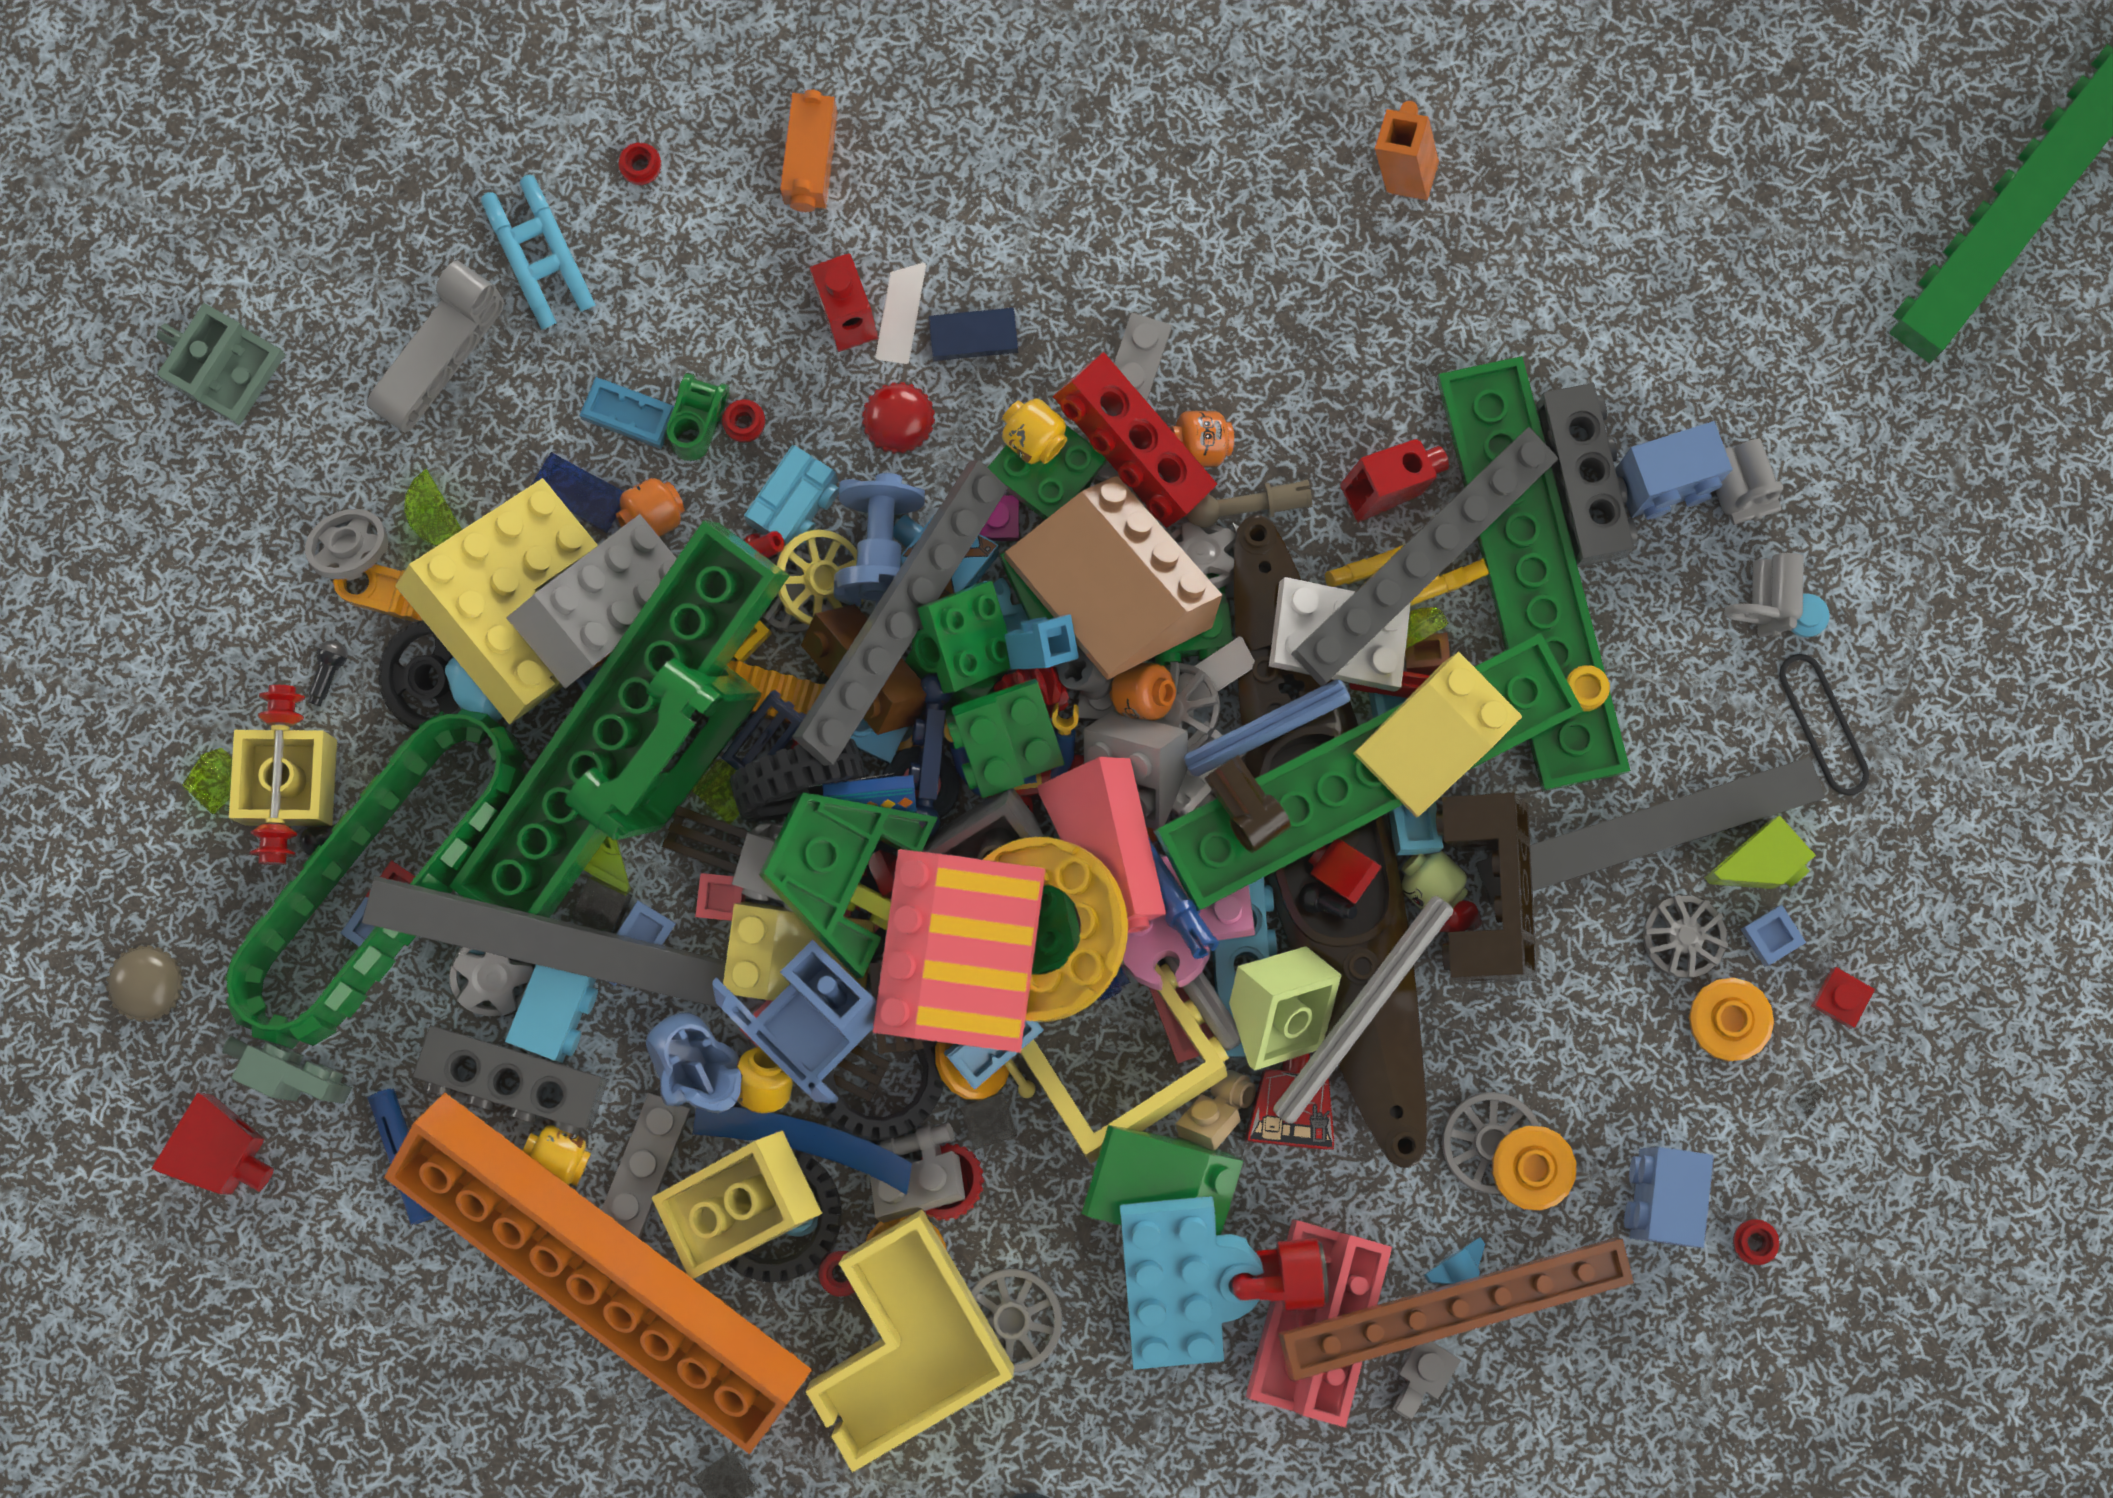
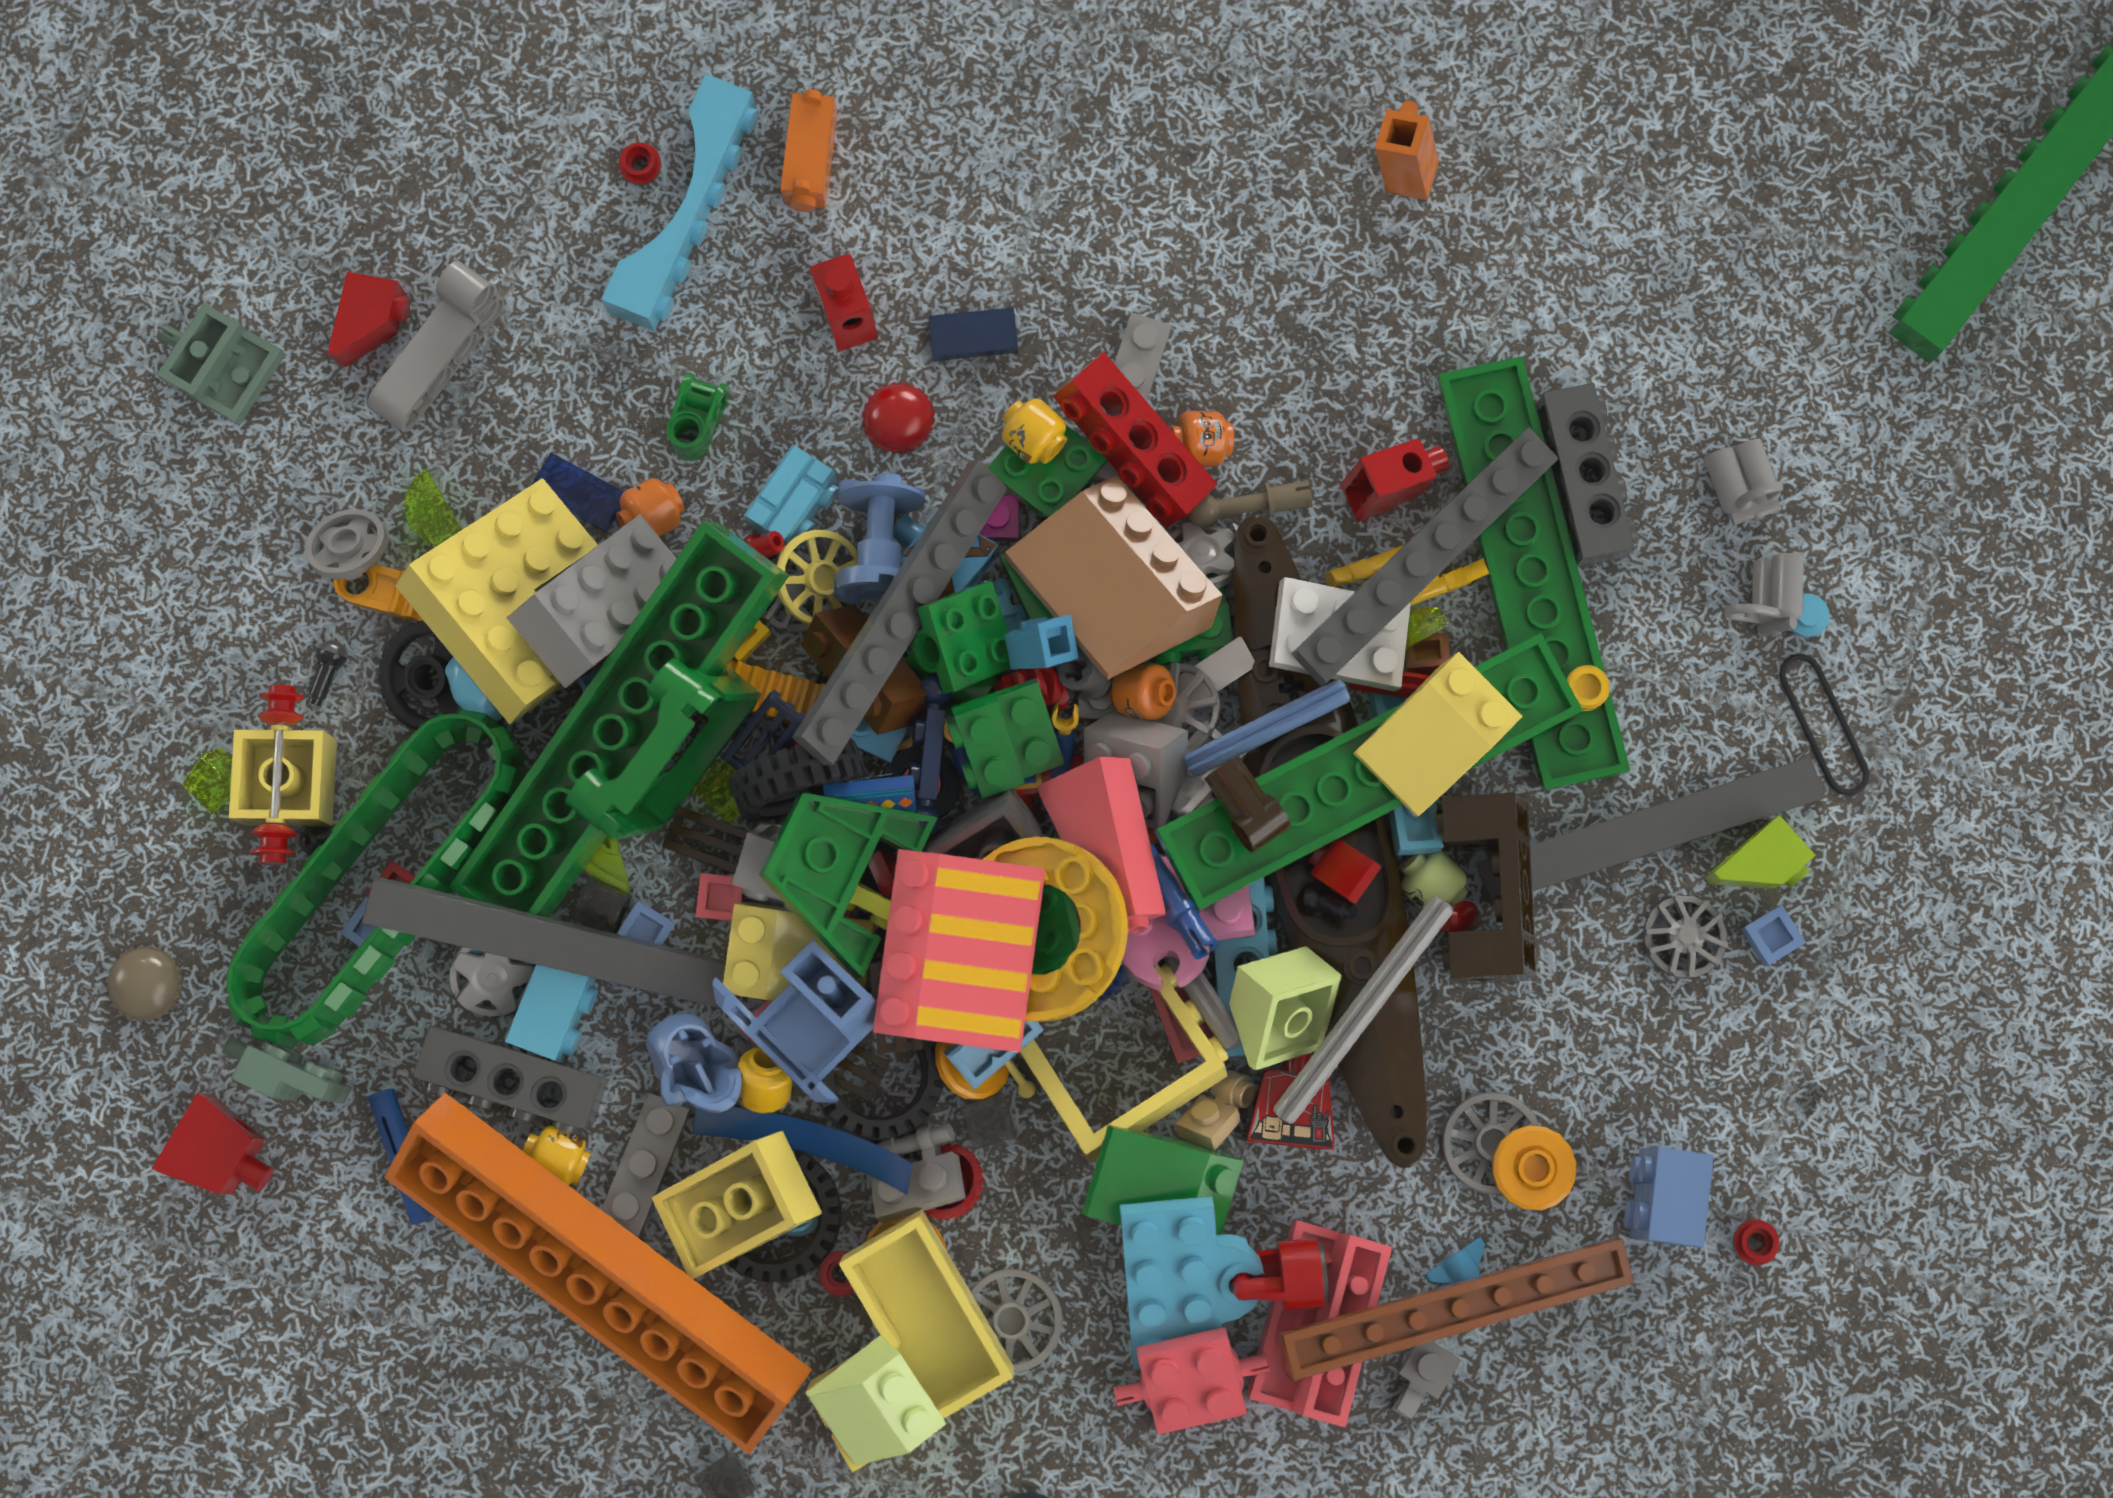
(366, 316): none -> red slope
(559, 260): medium azure piece -> none
(627, 412): dark azure plate -> none
(647, 278): none -> medium azure arch
(743, 408): red plate -> none
(876, 1405): none -> yellowish green slope
(900, 314): white sticker -> none
(1191, 1380): none -> coral plate
(1674, 470): medium blue brick -> none
(1717, 1022): light orange wheel -> none
(1843, 997): red plate -> none

